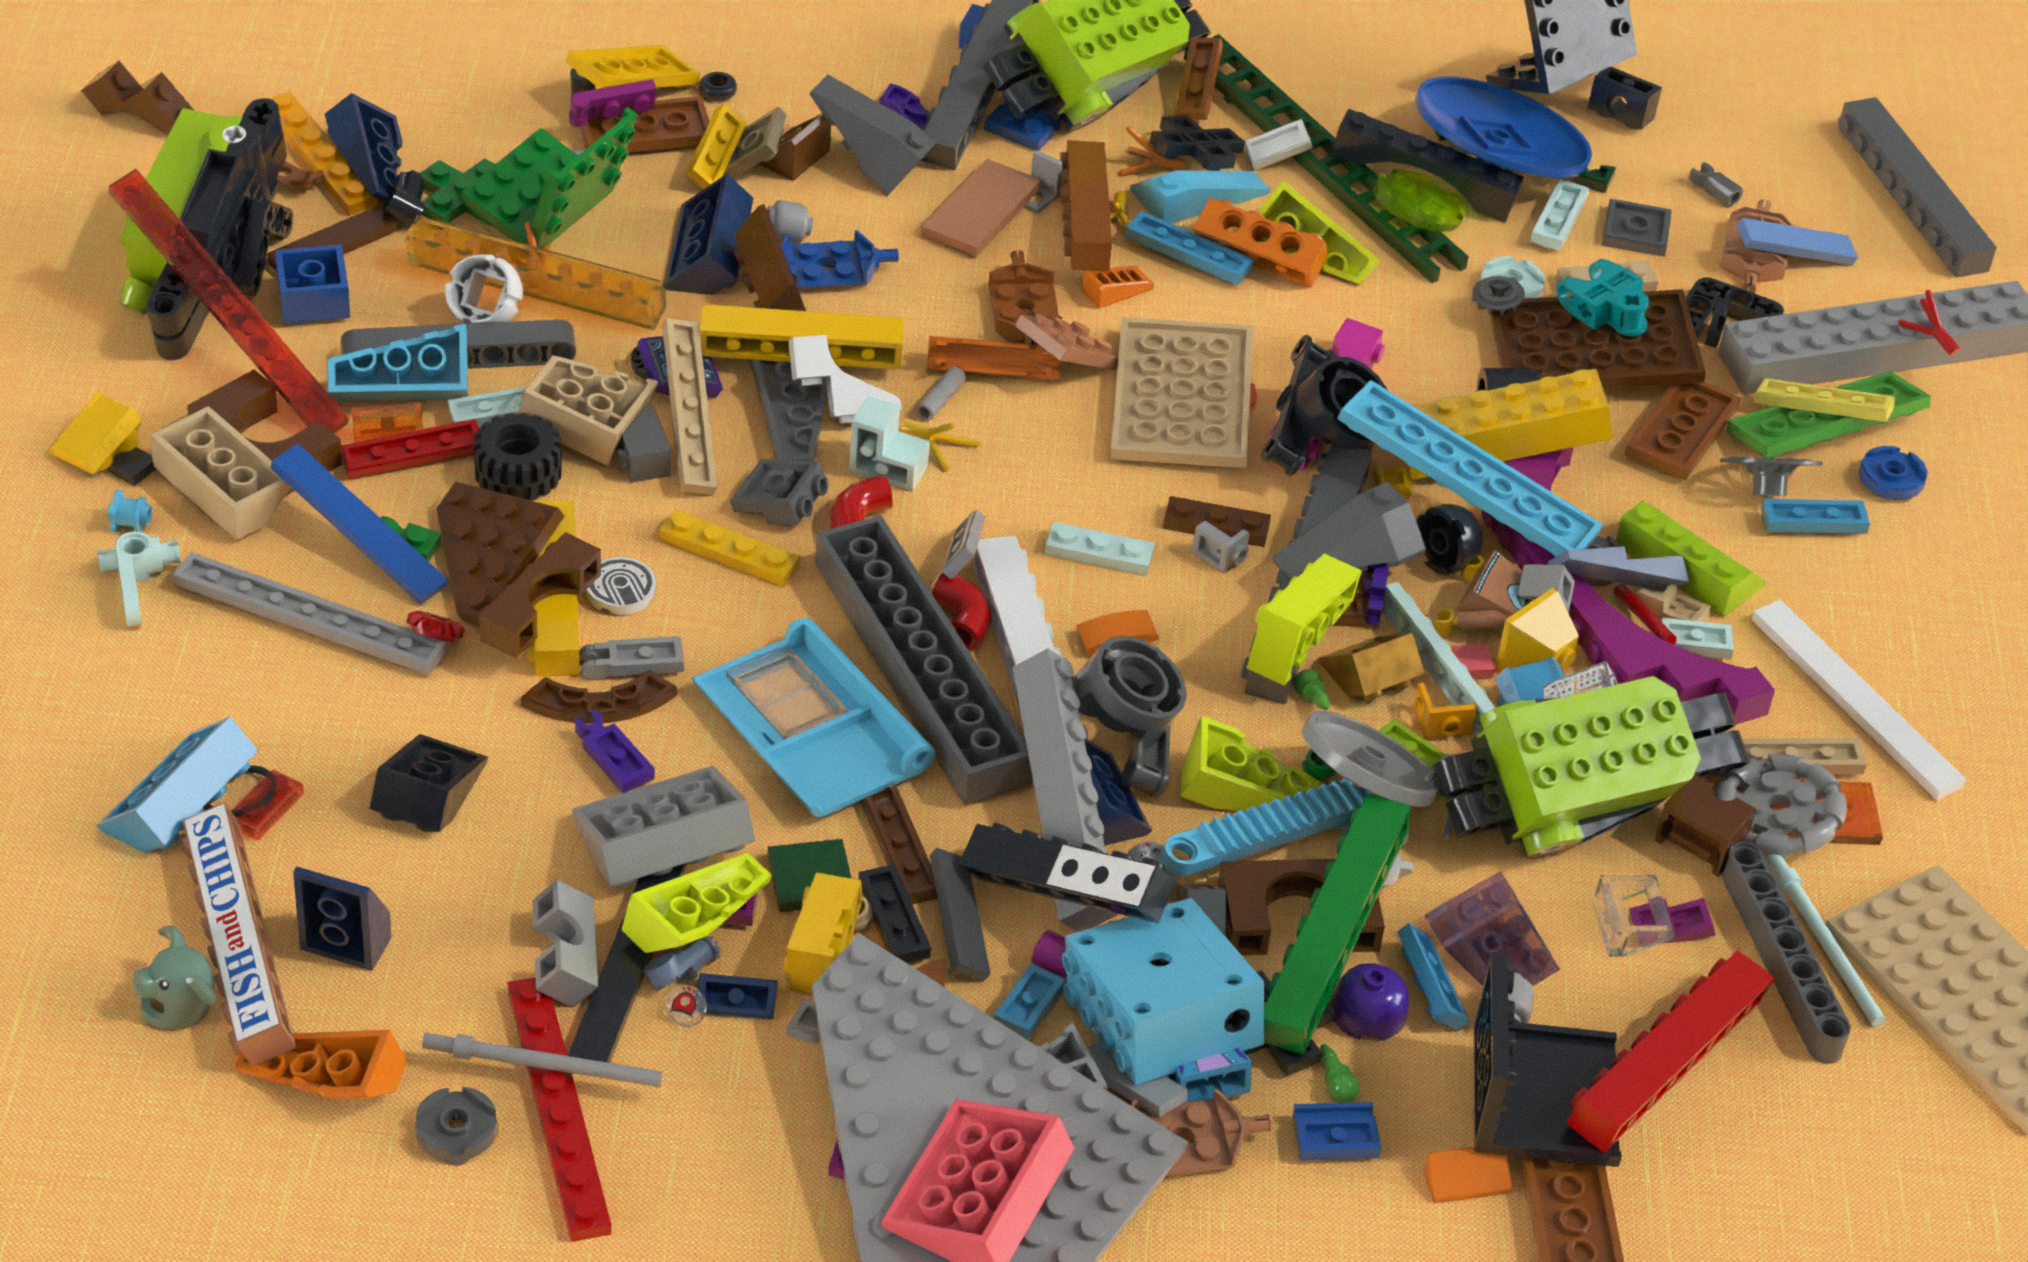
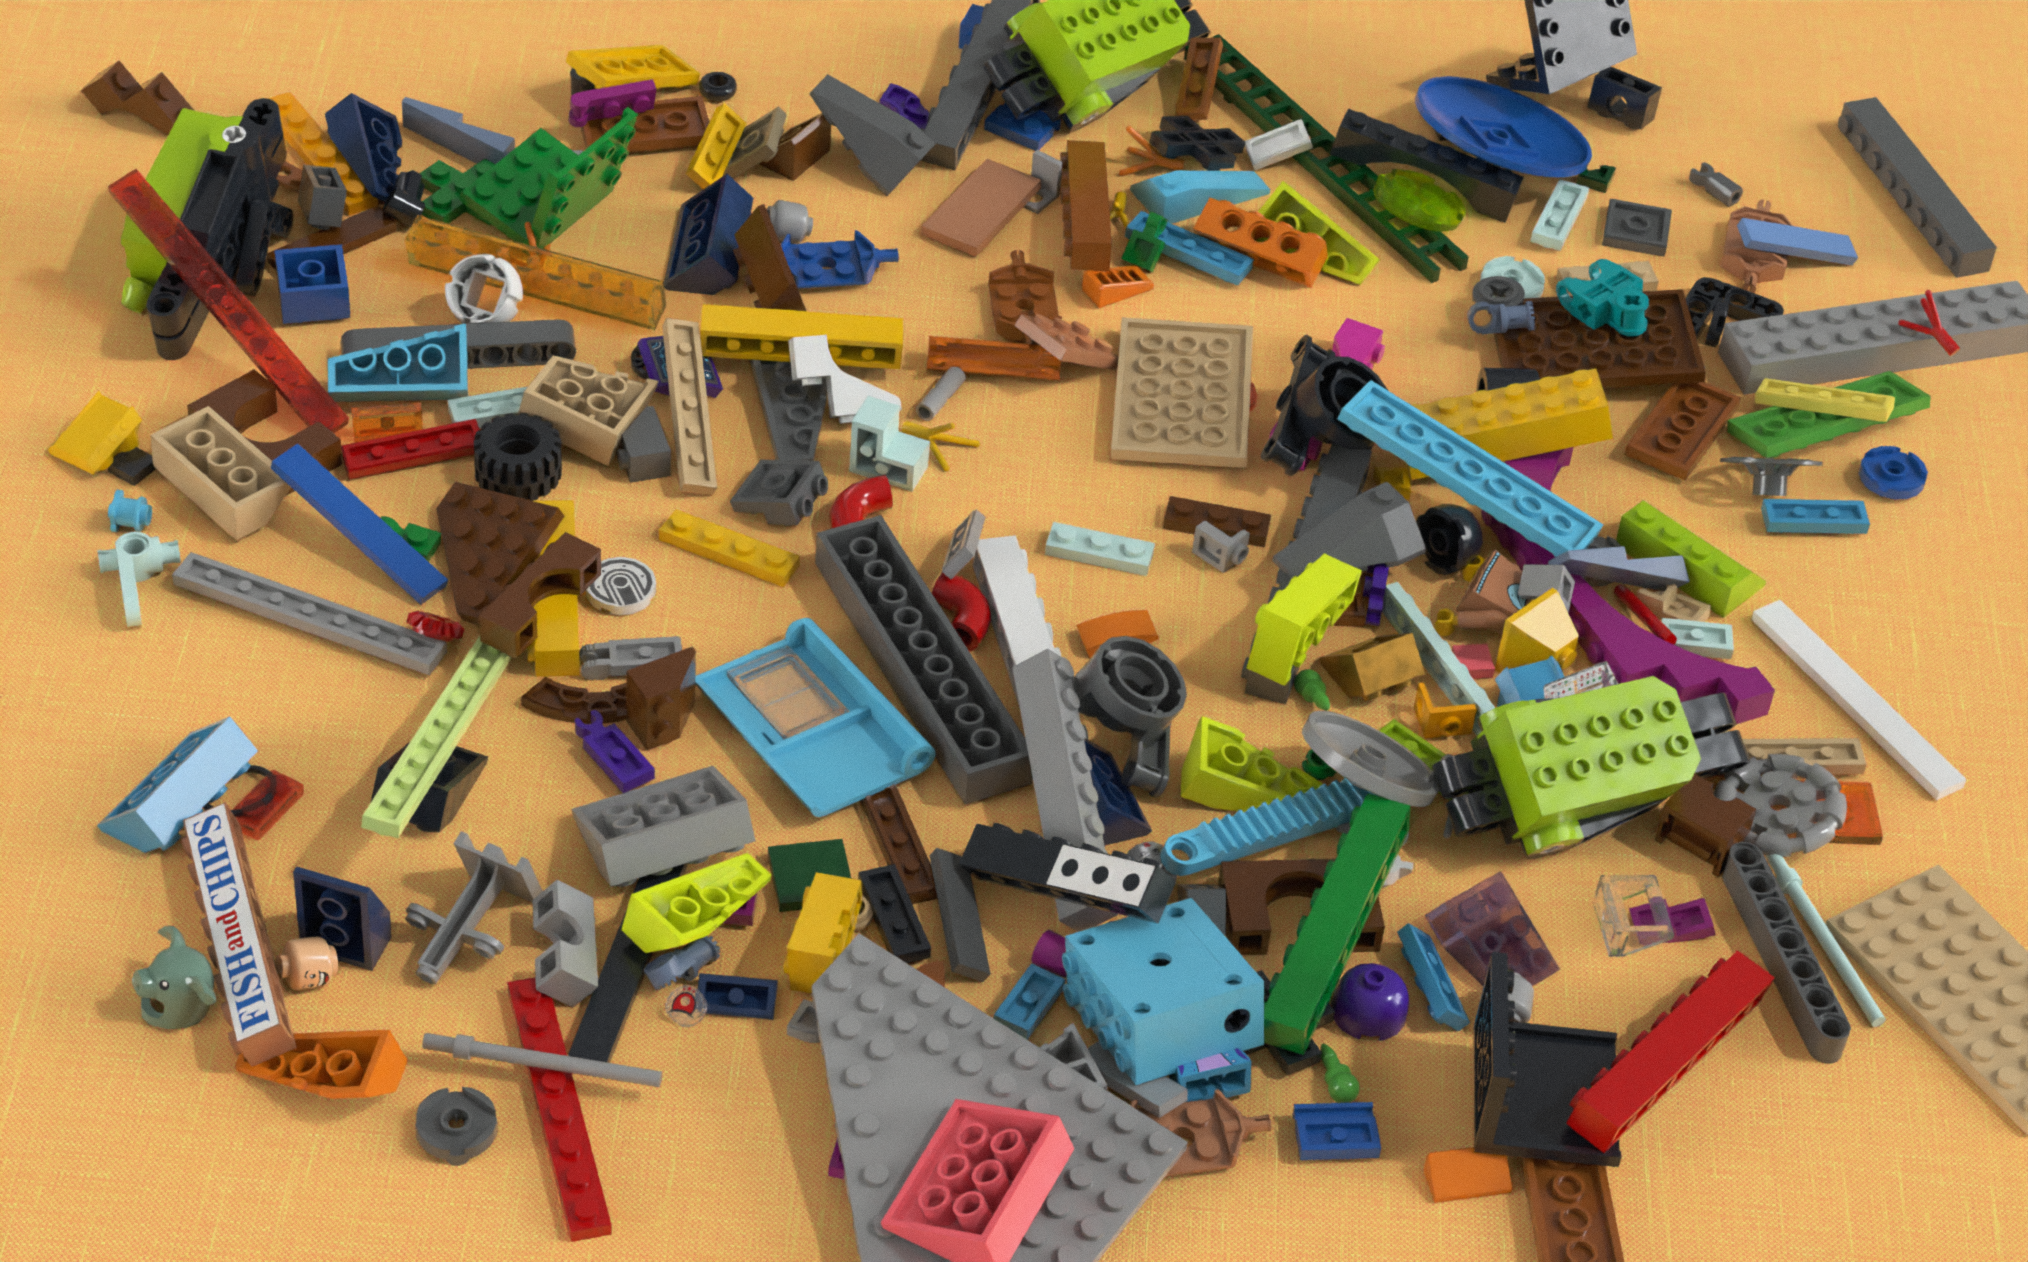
(307, 963): none -> light nougat head
(322, 196): none -> dark grey brick
(435, 741): none -> yellowish green plate
(449, 131): none -> sand blue slope
(489, 876): none -> light grey piece
(661, 697): none -> reddish brown slope
(1145, 247): none -> green plate
(1502, 317): none -> sand blue connector

